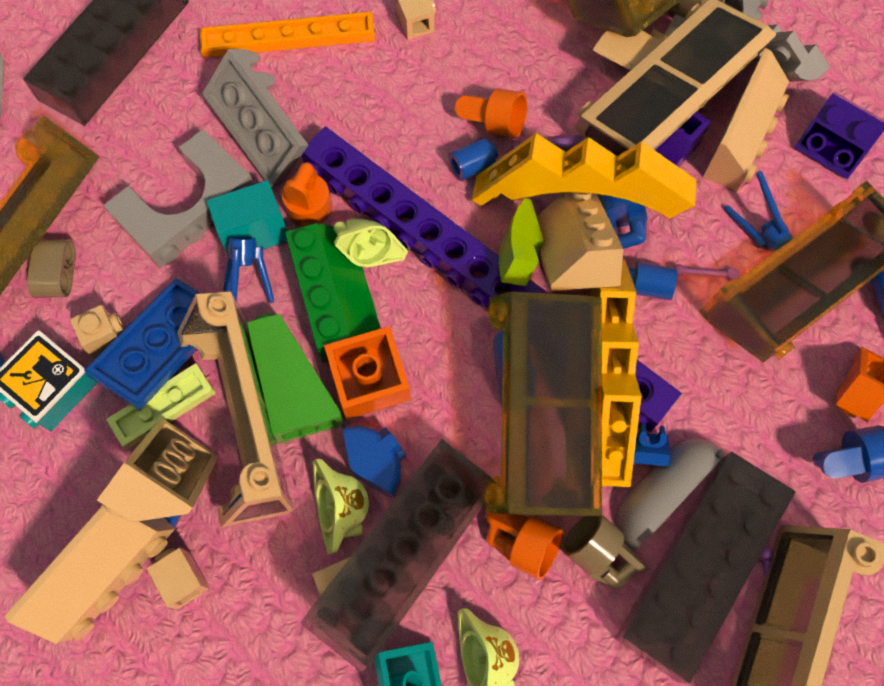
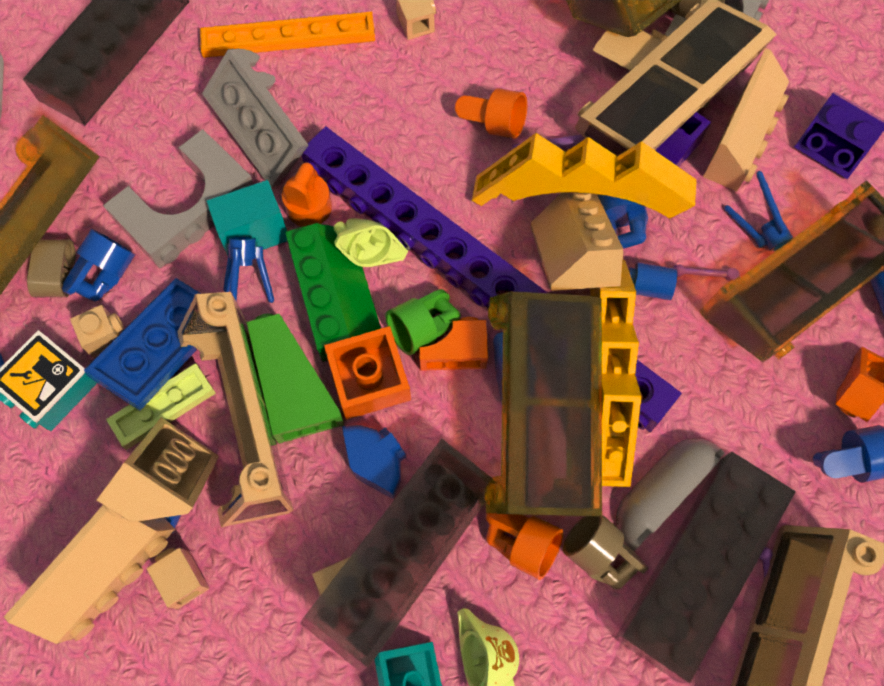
(105, 254): none -> blue piece
(340, 505): yellowish green hat -> none
(413, 320): none -> bright green piece
(461, 349): none -> orange arch
(473, 158): blue brick -> none
(520, 246): lime slope -> none
(652, 448): blue tile -> none
(796, 60): light grey brick -> none

